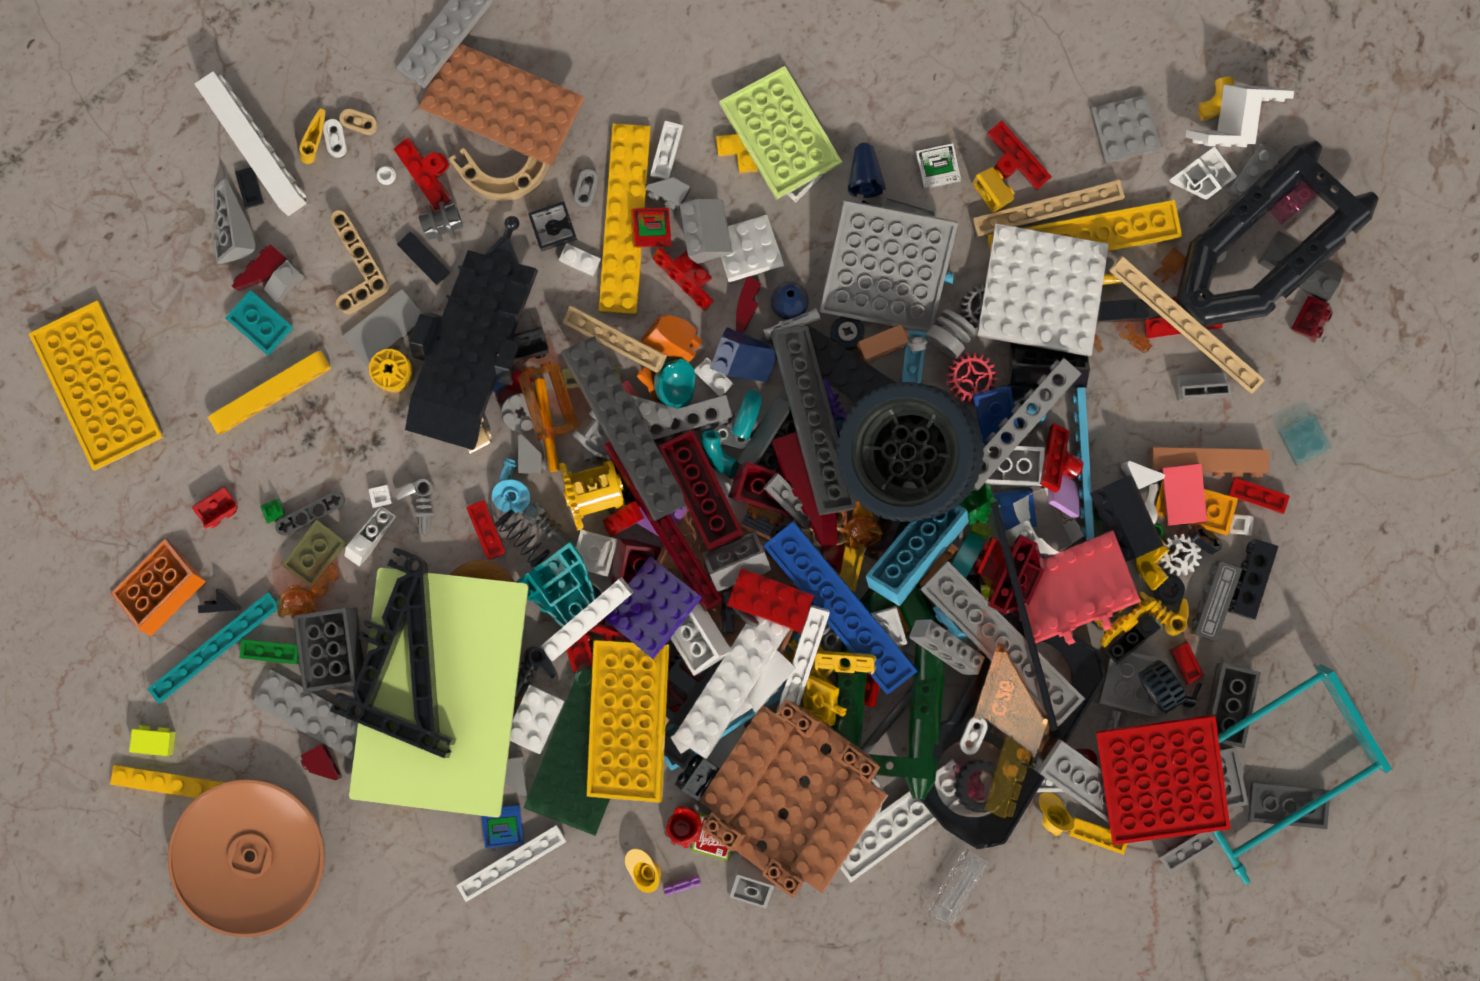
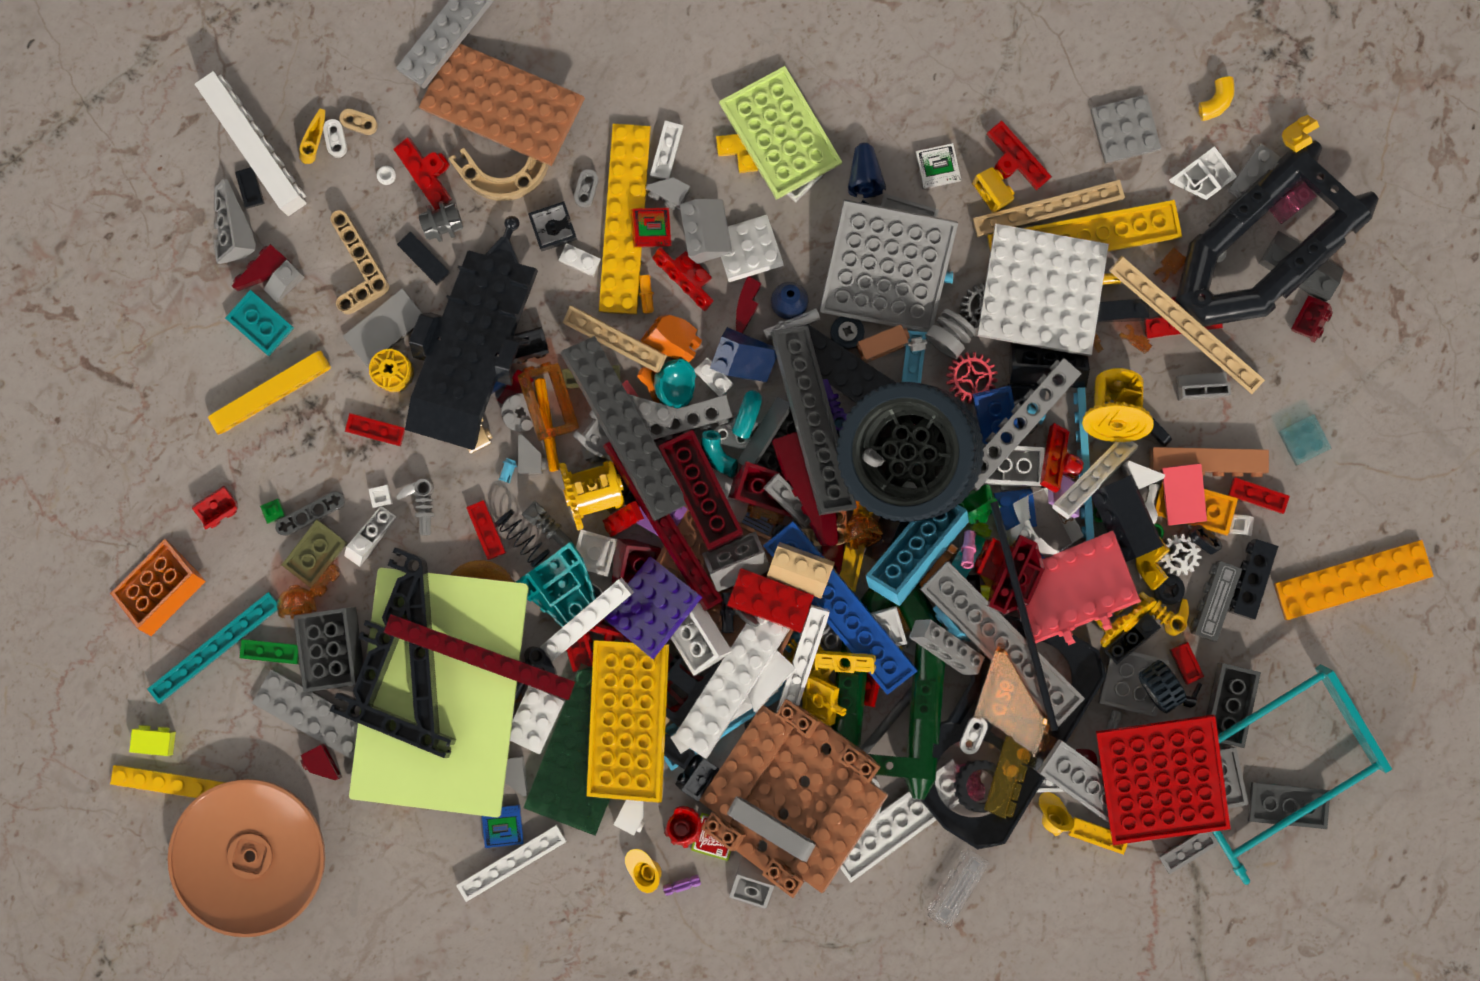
(96, 385): yellow plate -> none
(224, 603): black slope -> none
(375, 429): none -> red plate
(479, 657): none -> dark red plate
(505, 501): medium azure dish -> none
(631, 817): none -> white slope
(646, 294): none -> light orange axle
(771, 829): none -> light grey beam
(800, 569): none -> tan slope
(872, 457): none -> light grey tile
(968, 549): none -> bright pink pin
(1094, 478): none -> white plate
(1126, 417): none -> yellow piece
(1160, 434): none -> black beam
(1239, 115): white bracket -> none
(1296, 134): none -> yellow plate
(1353, 580): none -> light orange plate

